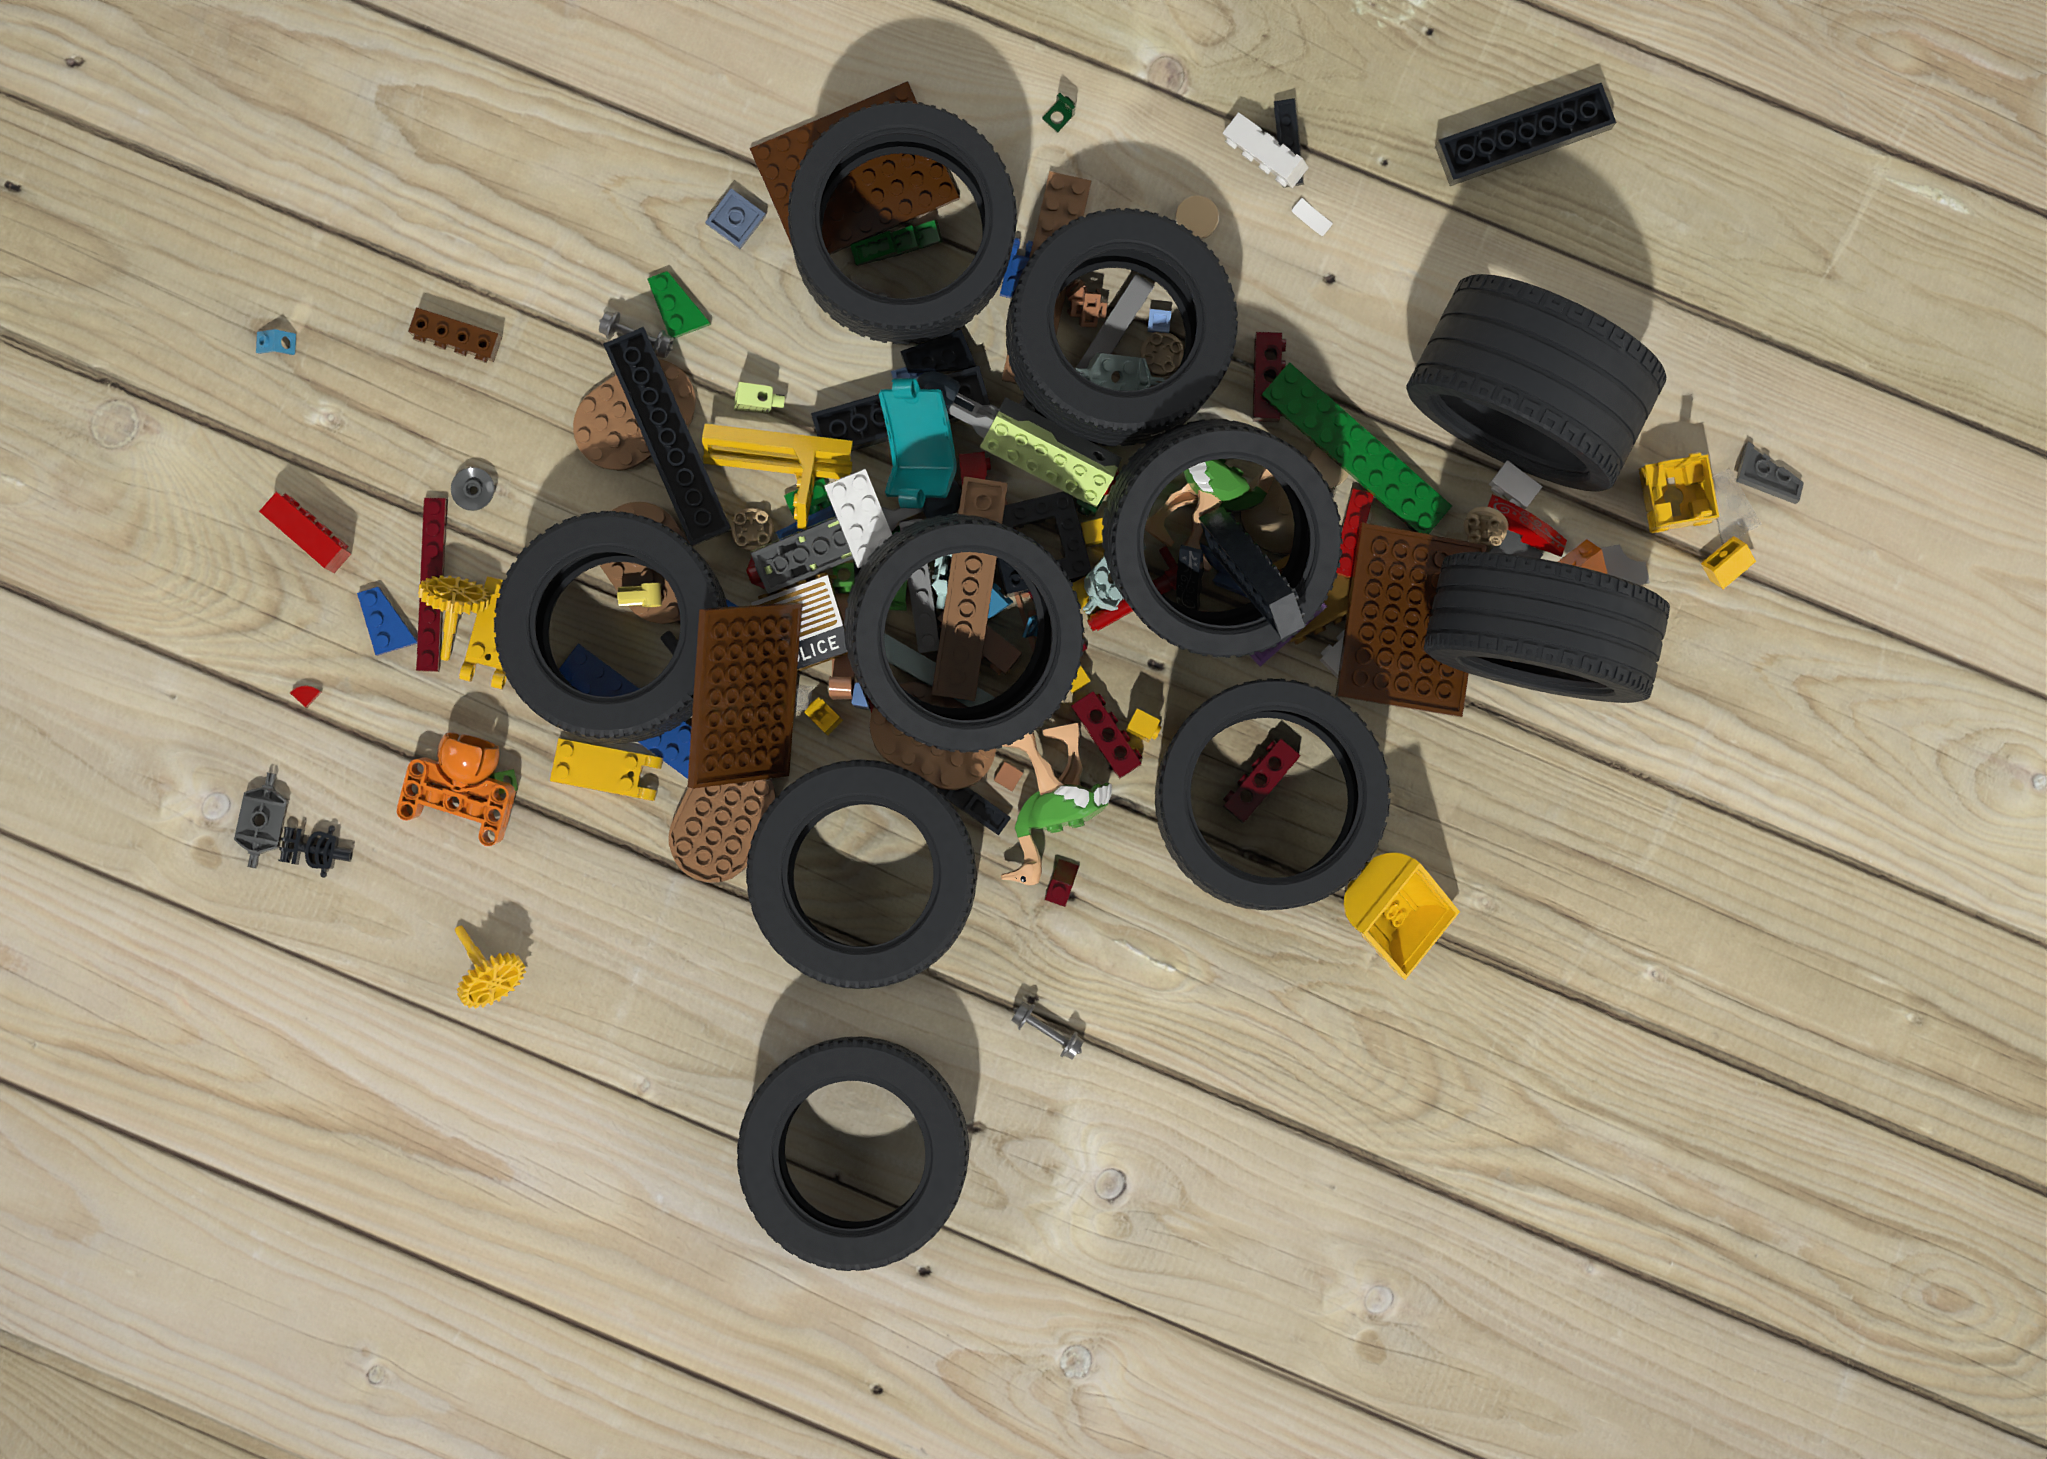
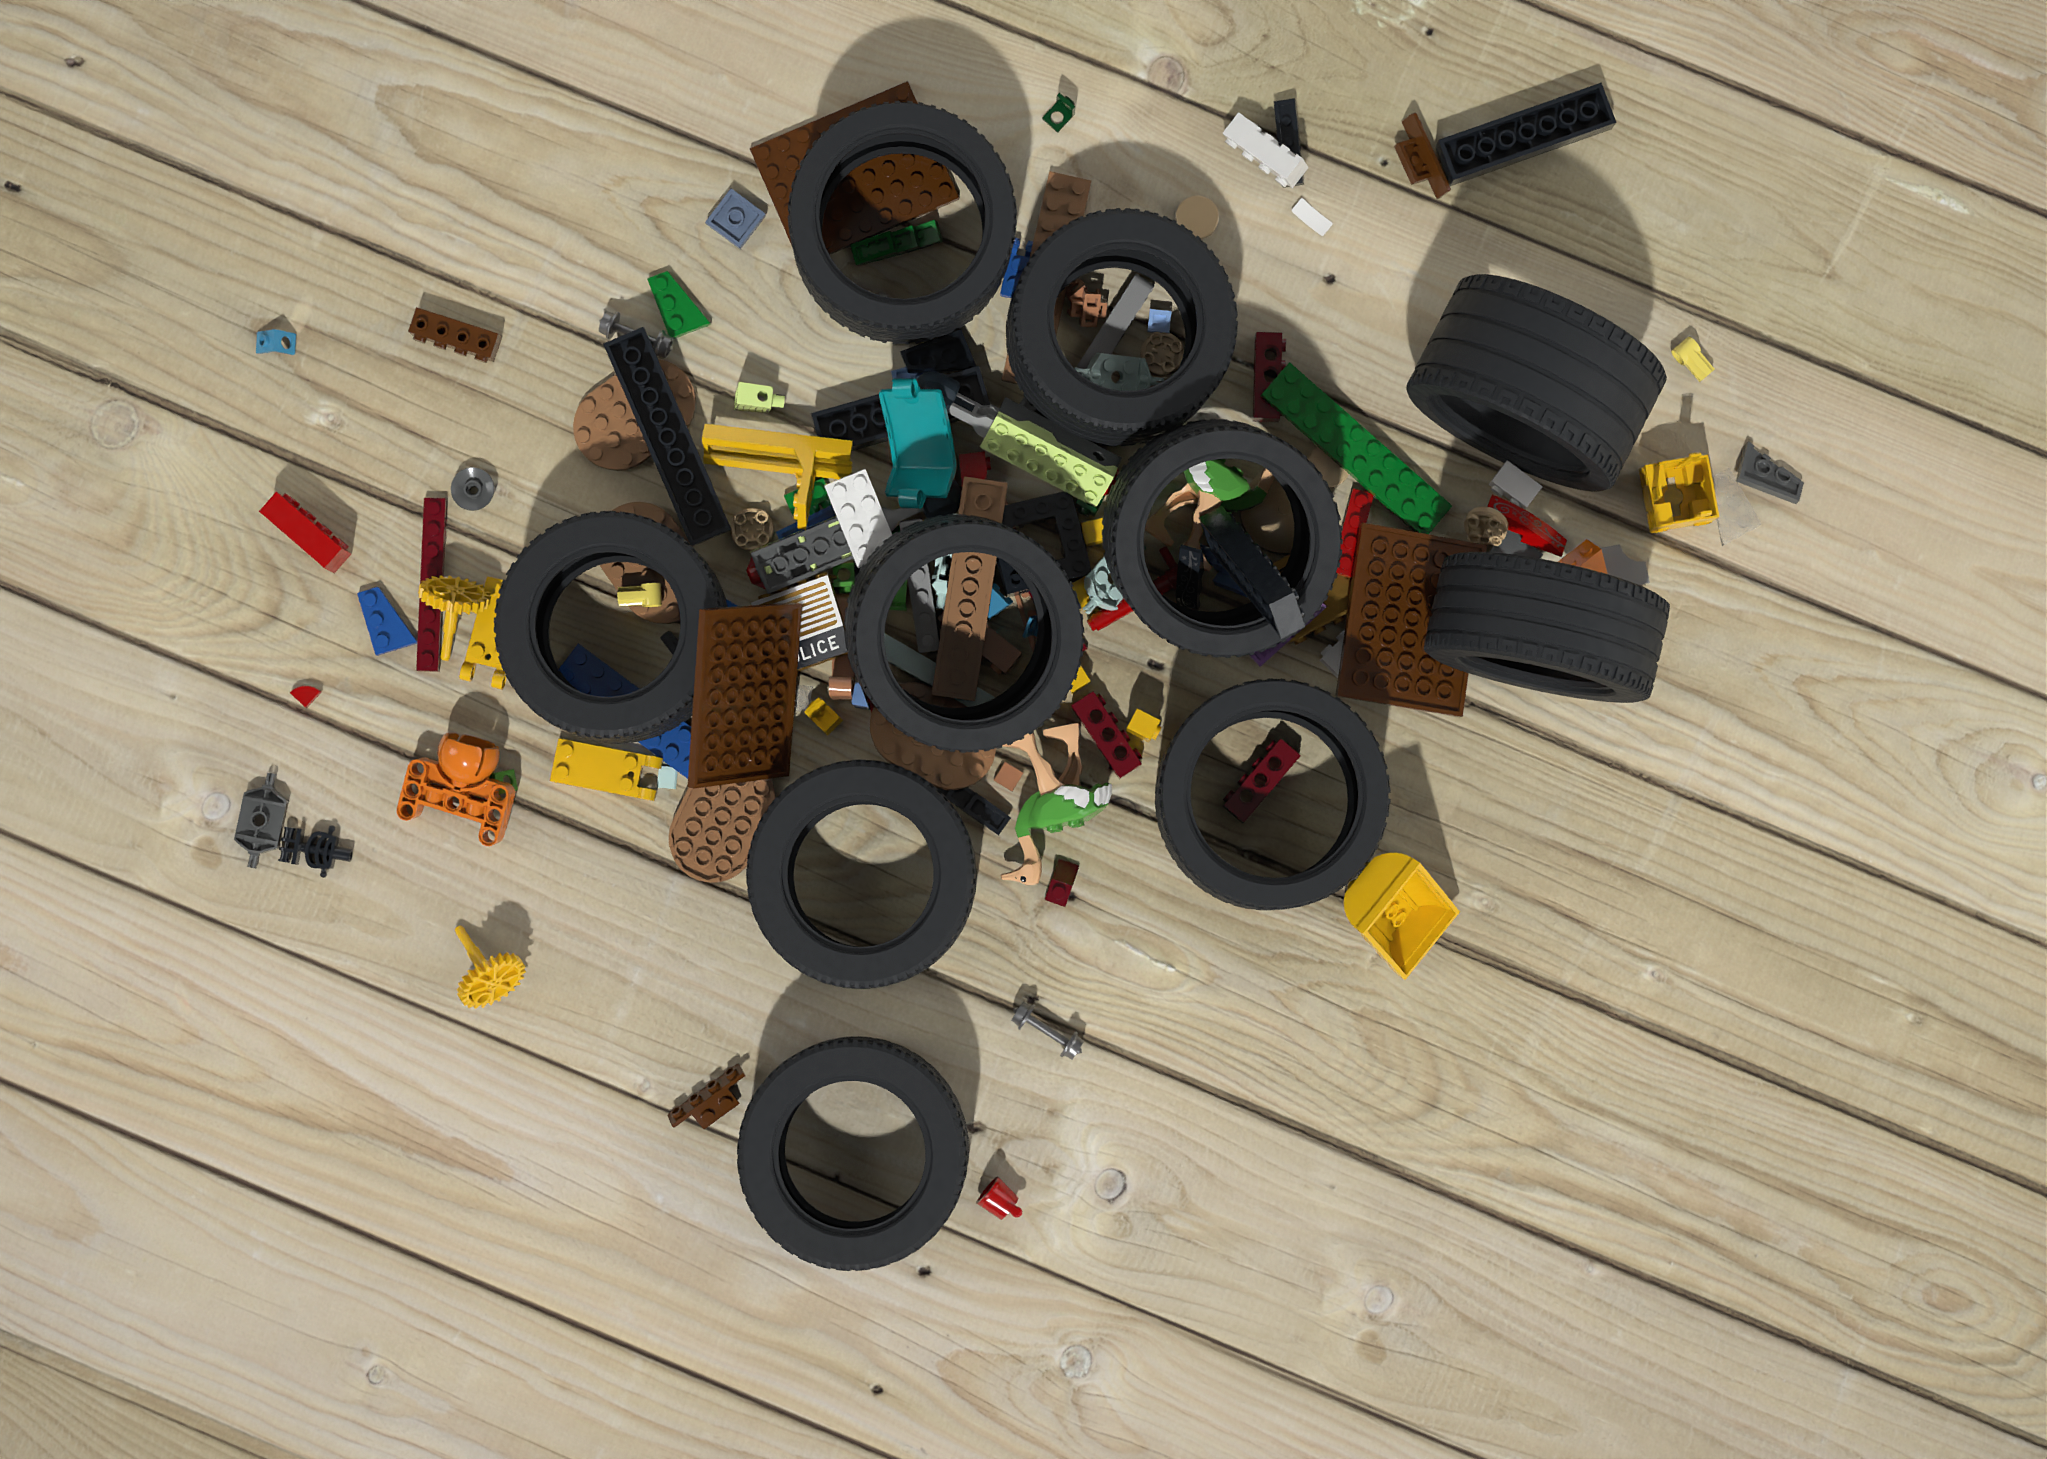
(667, 777): none -> light aqua piece
(711, 1101): none -> reddish brown bracket
(999, 1199): none -> red hat
(1419, 157): none -> reddish brown bracket
(1690, 355): none -> light yellow piece
(1728, 562): yellow brick -> none

